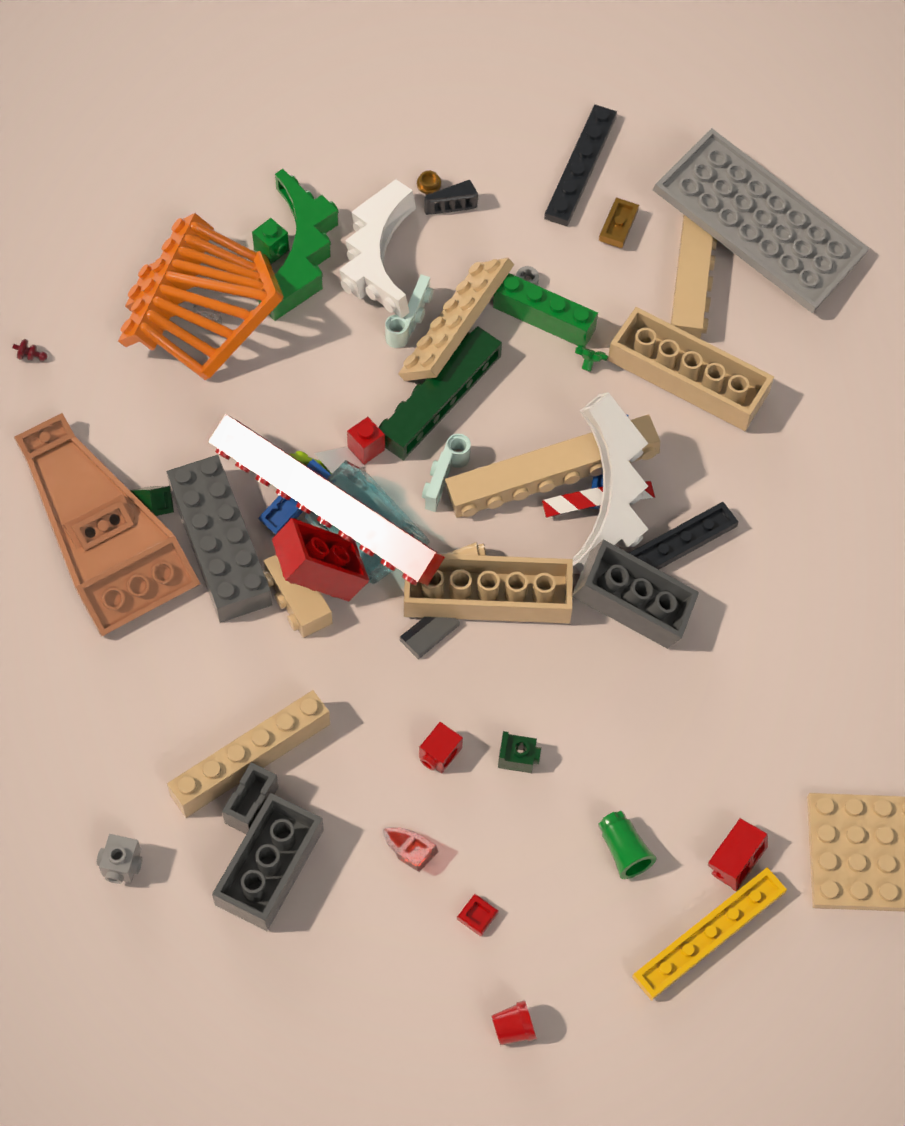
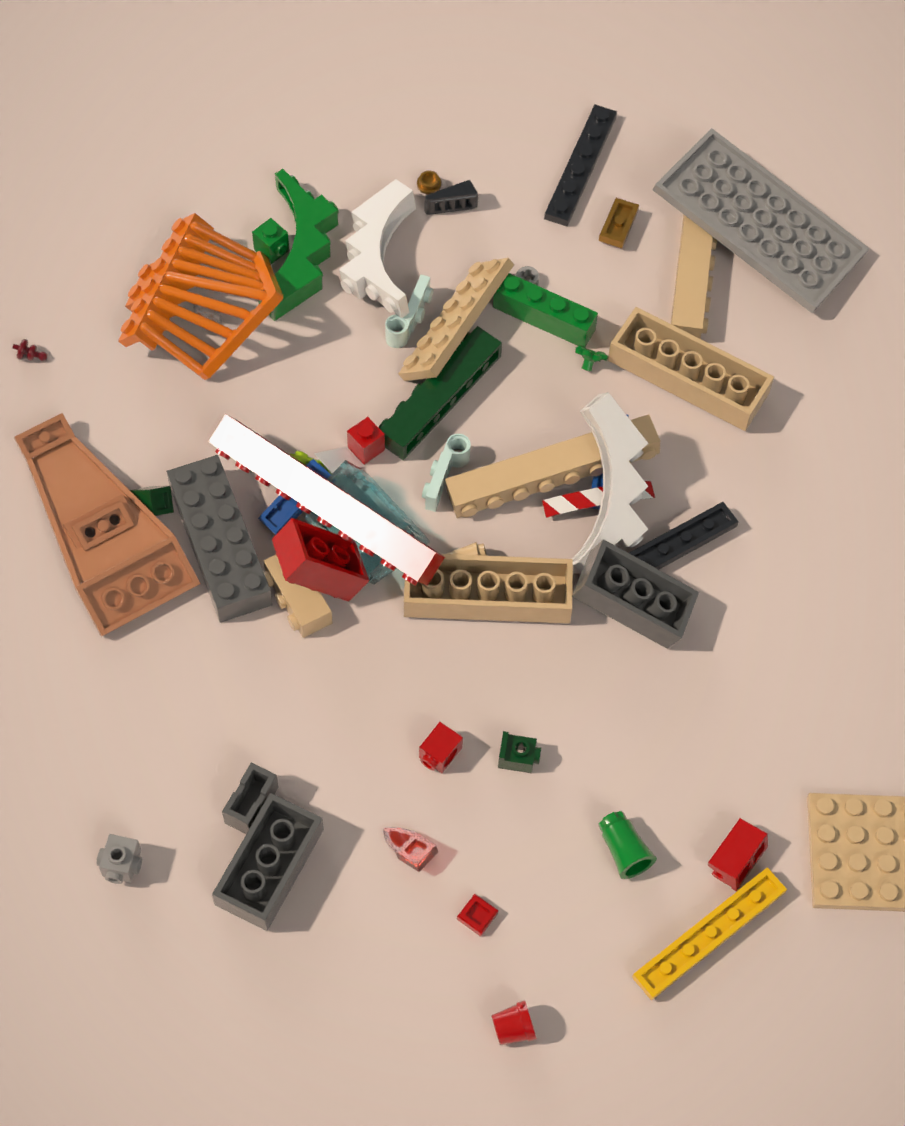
(259, 745): tan brick -> none
(427, 634): dark grey tile -> none

